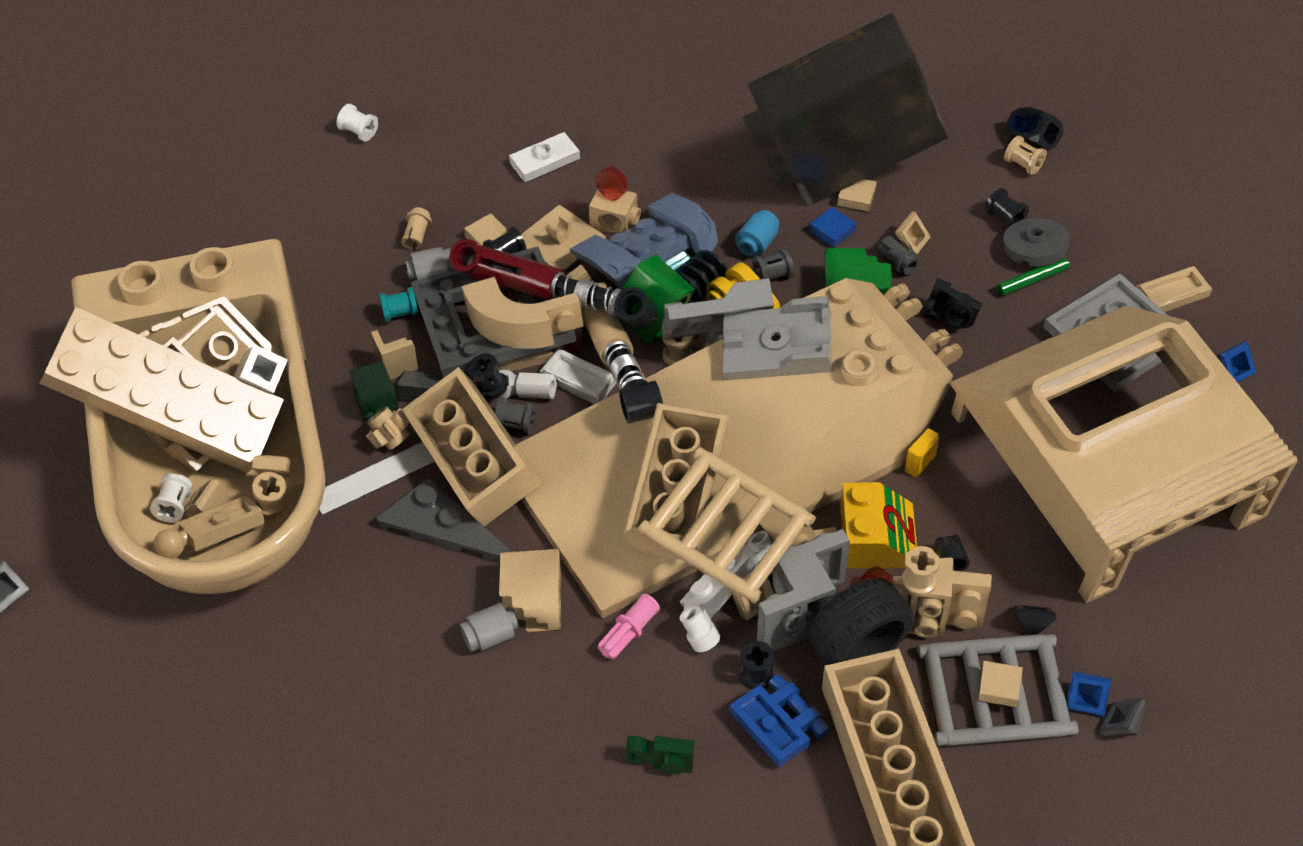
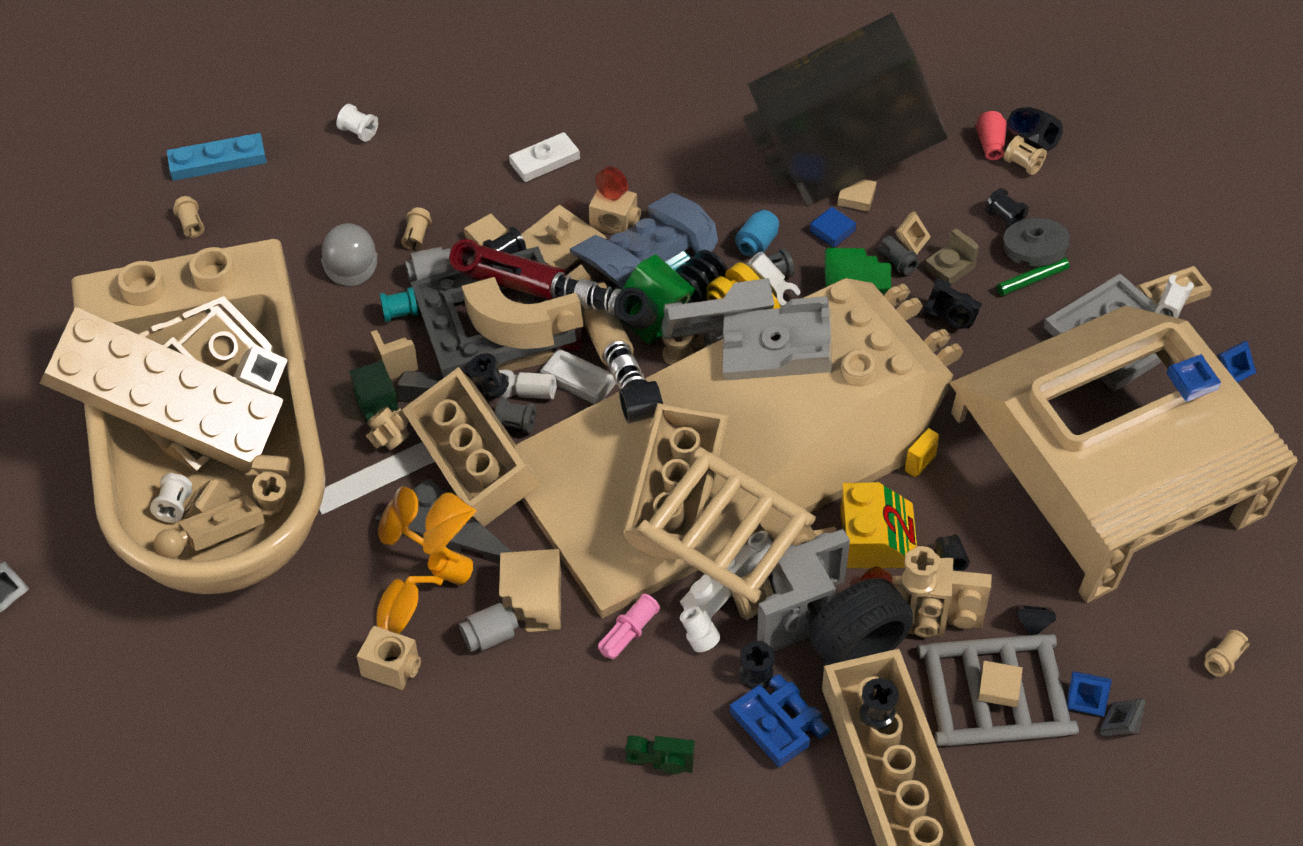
(187, 211): none -> tan pin
(216, 156): none -> dark azure plate
(349, 255): none -> light grey helmet
(383, 645): none -> tan brick
(442, 524): none -> light orange plant
(766, 269): none -> white bar
(874, 706): none -> black bush
(954, 259): none -> dark tan bracket
(992, 133): none -> coral cone
(1173, 298): none -> white bar
(1193, 378): none -> blue tile
(1222, 658): none -> tan pin

